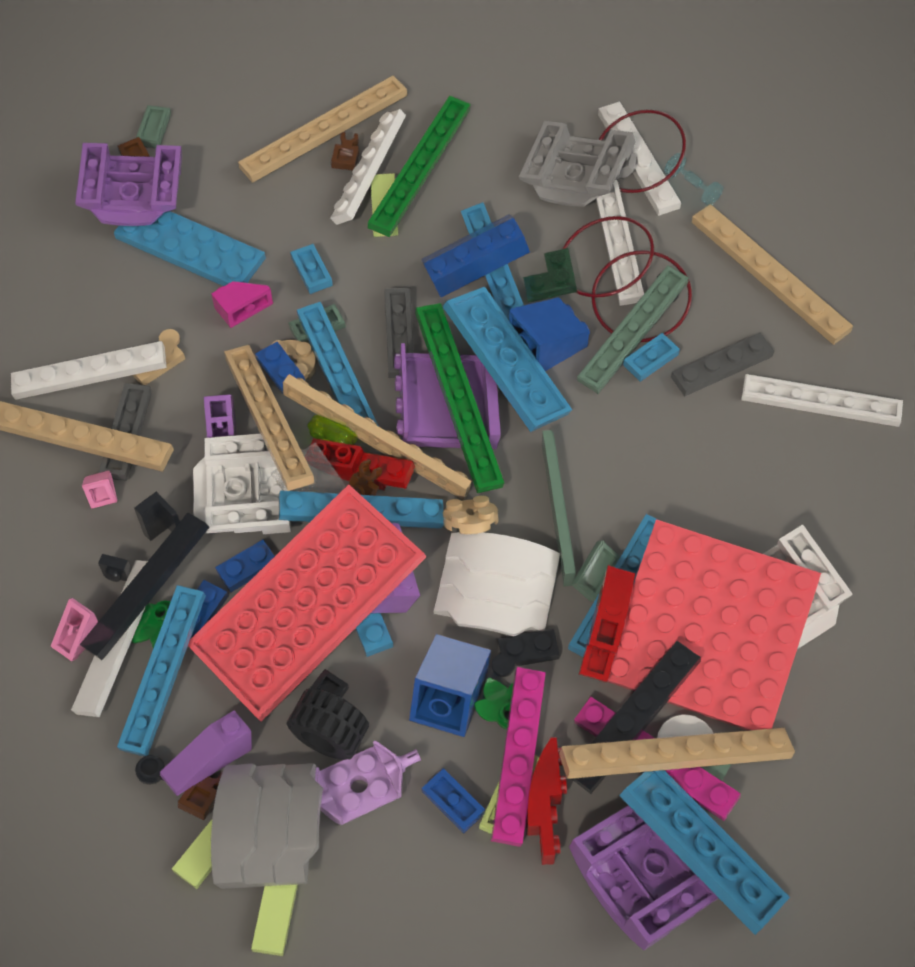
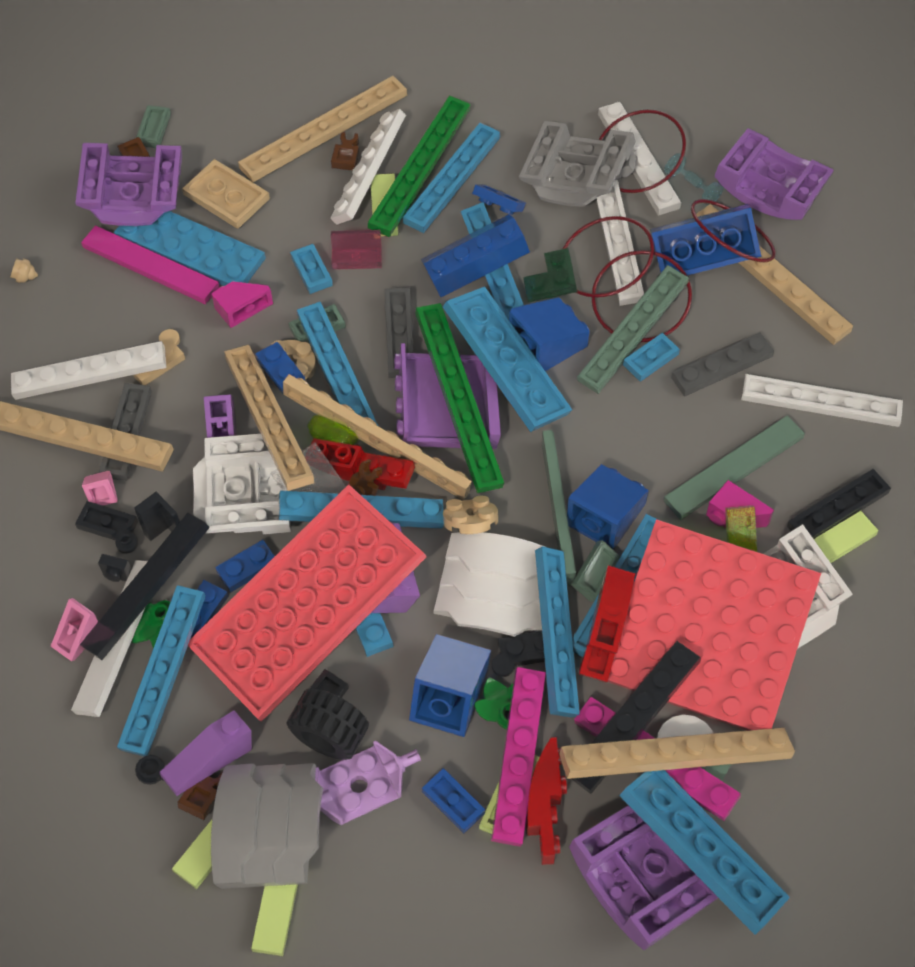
(23, 271): none -> tan plate
(109, 524): none -> black hinge
(150, 264): none -> dark pink tile
(226, 193): none -> tan plate
(356, 249): none -> clear pink panel
(451, 177): none -> dark azure plate
(490, 195): none -> blue plate
(557, 633): none -> dark azure plate
(605, 505): none -> blue slope
(697, 251): none -> blue slope
(724, 244): none -> dark red piece
(733, 496): none -> dark pink slope
(734, 467): none -> sand green tile
(741, 526): none -> clear neon green plate
(771, 177): none -> medium lavender slope
(841, 504): none -> black plate
(846, 536): none -> yellowish green tile

